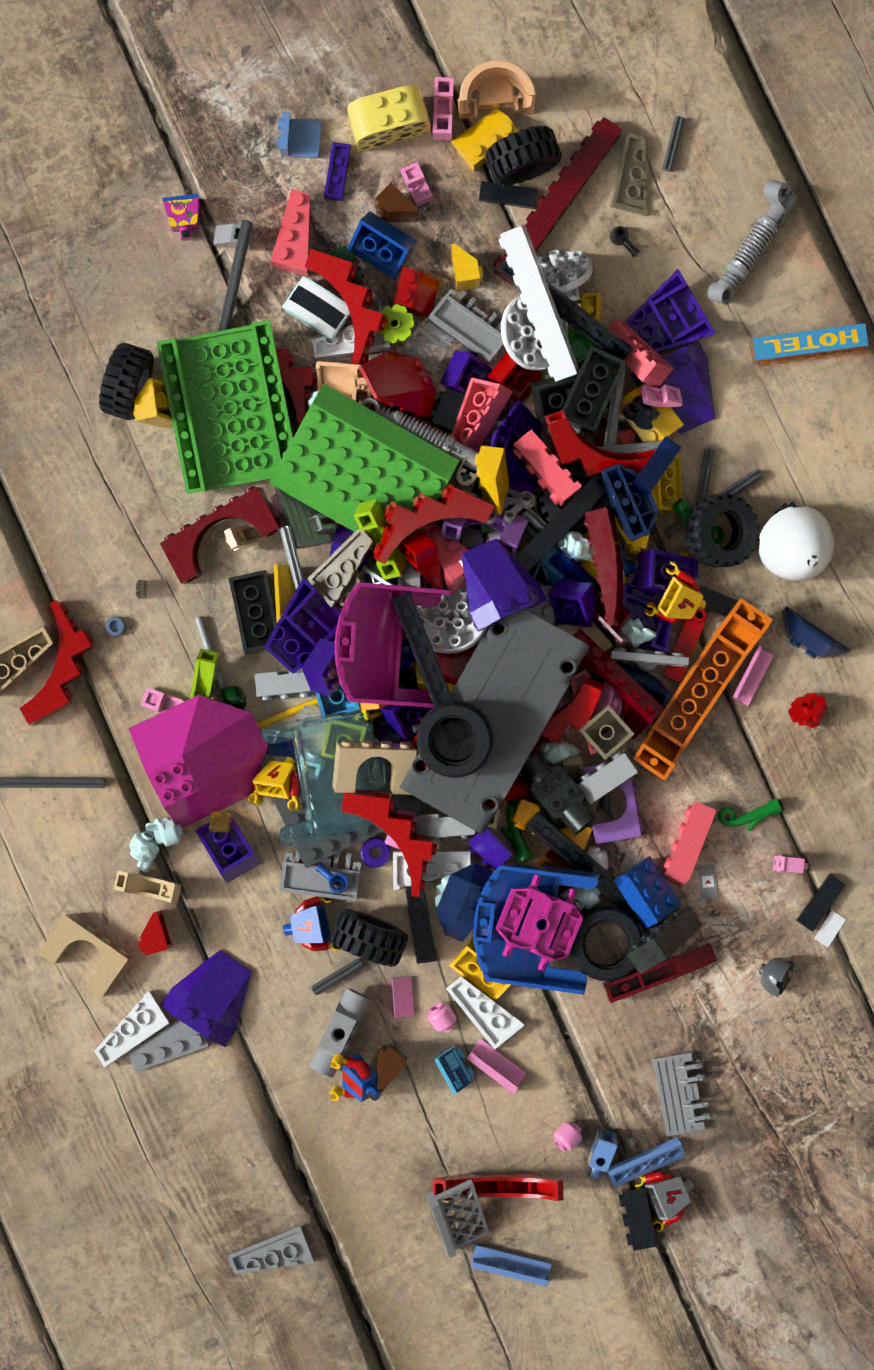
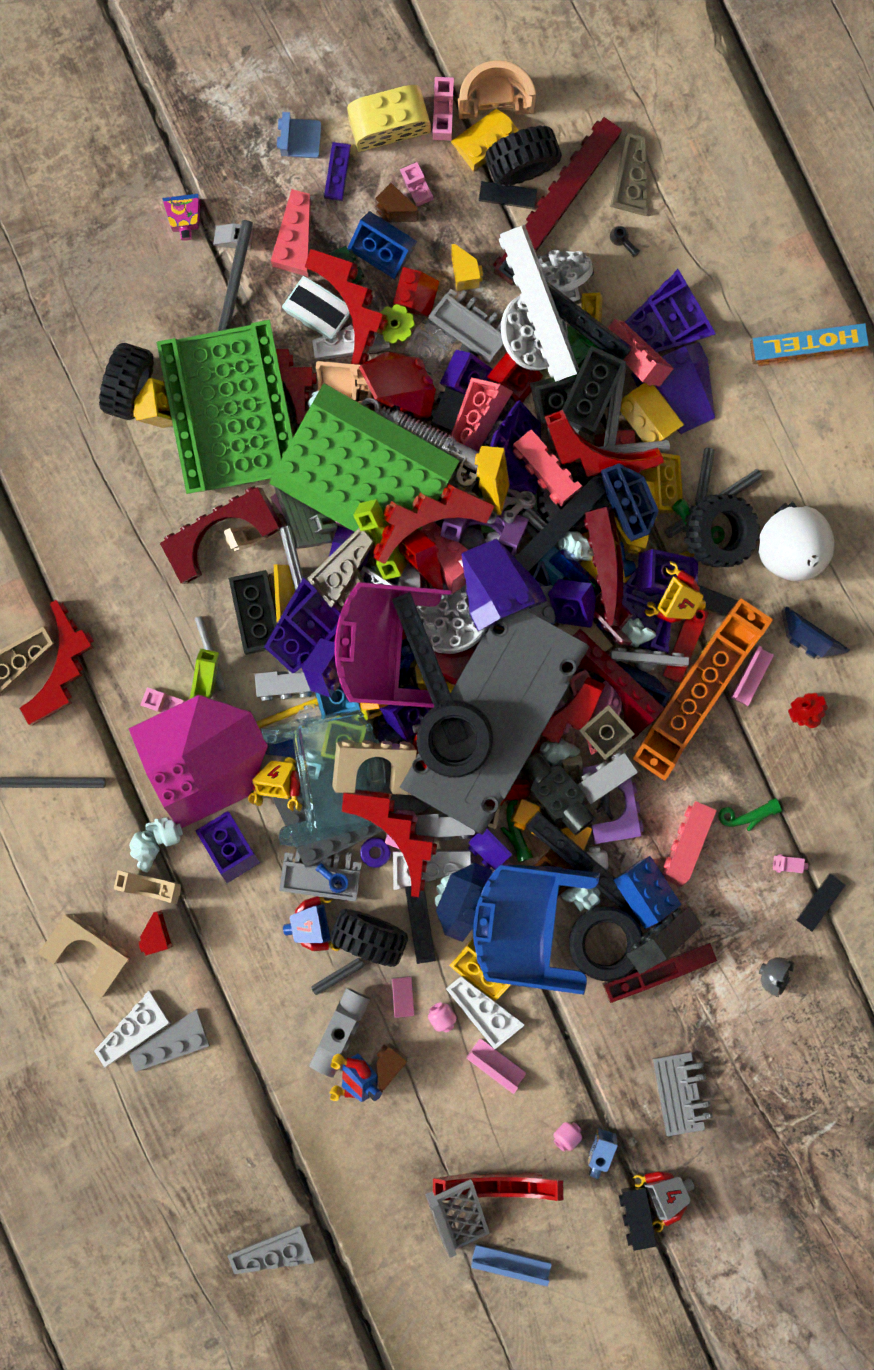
(115, 626): sand blue tile -> none
(141, 589): clear smoke tile -> none
(211, 997): dark purple wedge -> none
(220, 821): clear yellow tile -> none
(234, 696): dark green head -> none
(454, 1069): slope -> none
(561, 920): dark pink piece -> none
(642, 414): black plate -> none
(646, 1162): medium blue fence -> none
(656, 465): clear blue tile -> none
(661, 397): bright pink slope -> none
(673, 144): dark grey axle -> none
(708, 882): light grey sticker -> none
(781, 202): light grey piece -> none
(830, 928): white sticker -> none

